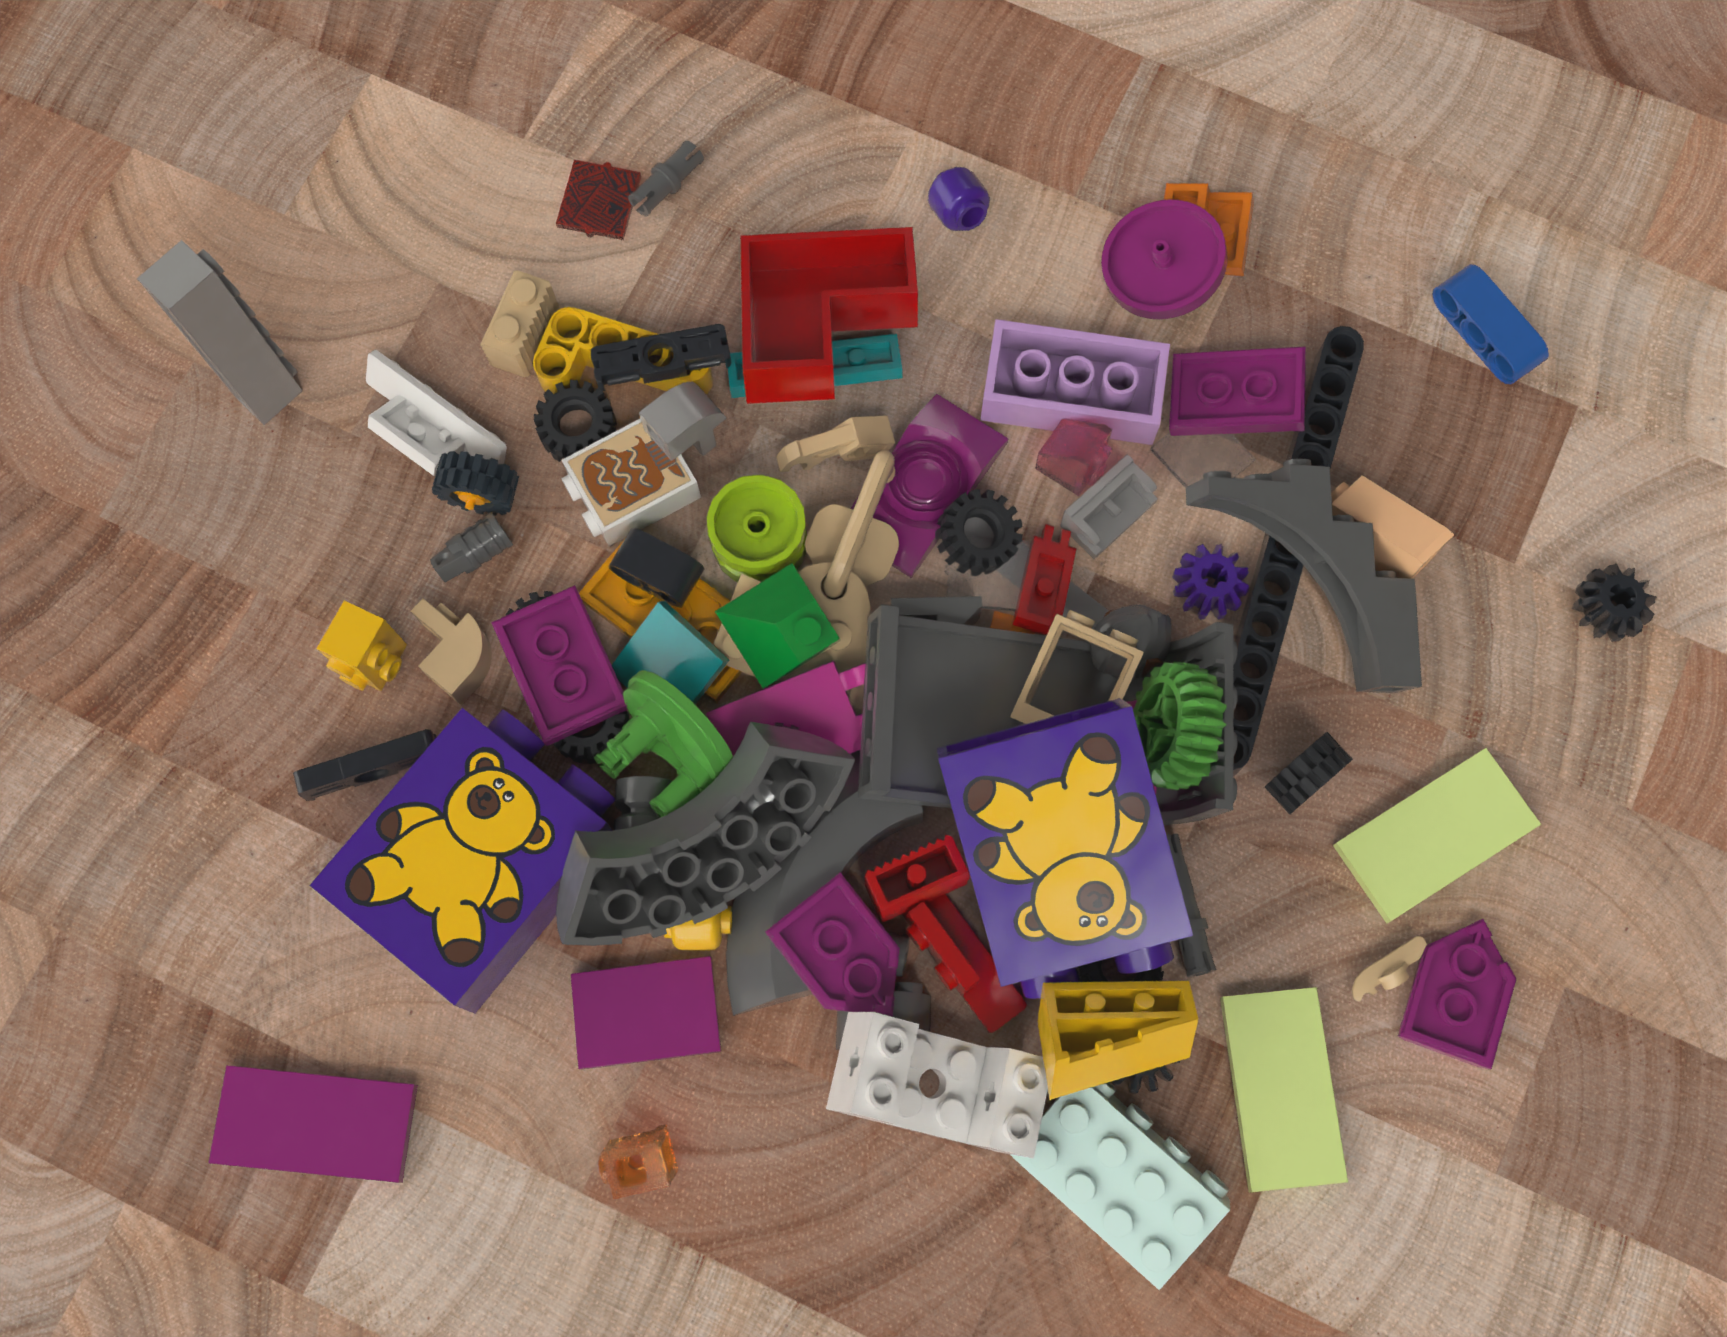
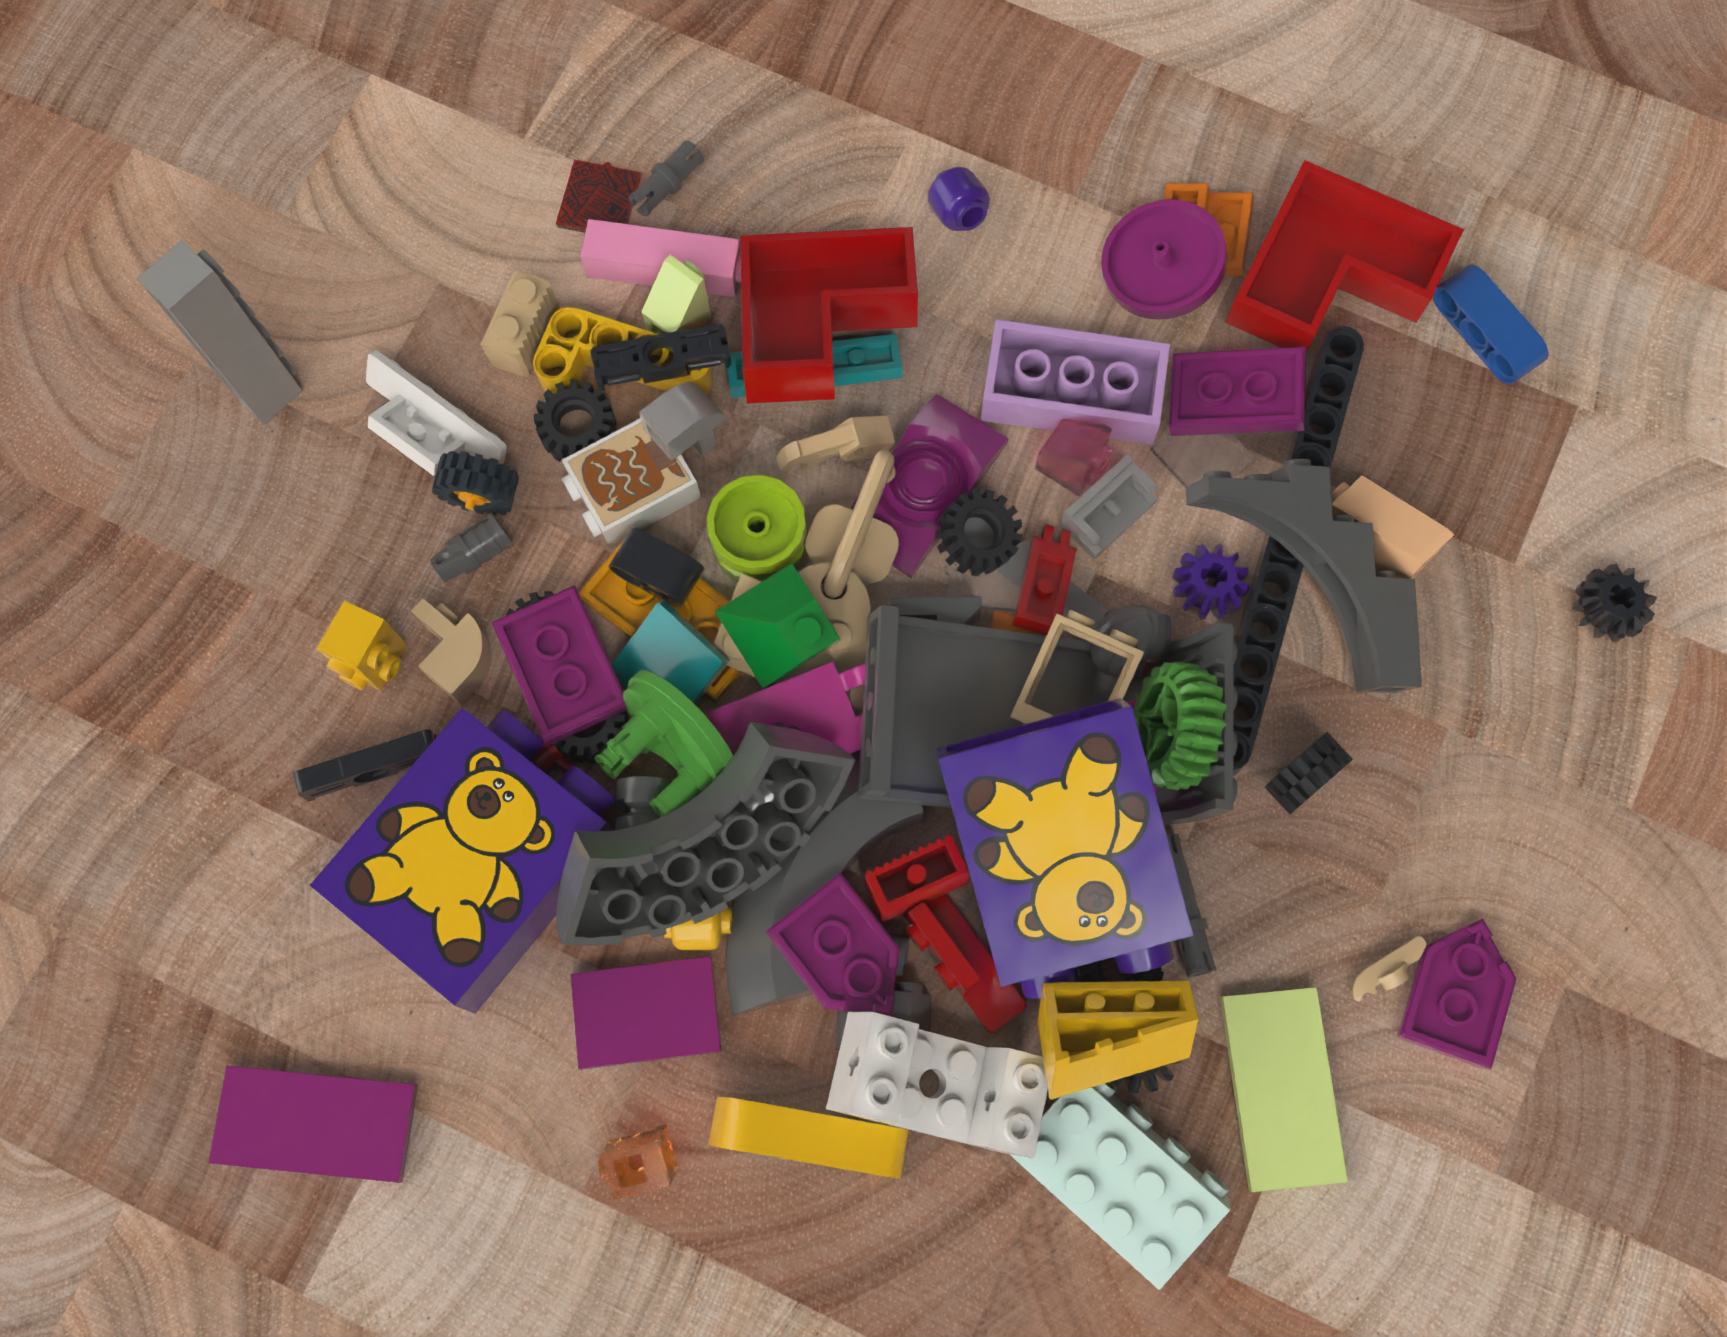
(549, 756): none -> red hand
(637, 254): none -> bright pink brick
(677, 299): none -> yellowish green slope
(808, 1137): none -> yellow beam
(1343, 239): none -> red piece
(1436, 835): yellowish green tile -> none

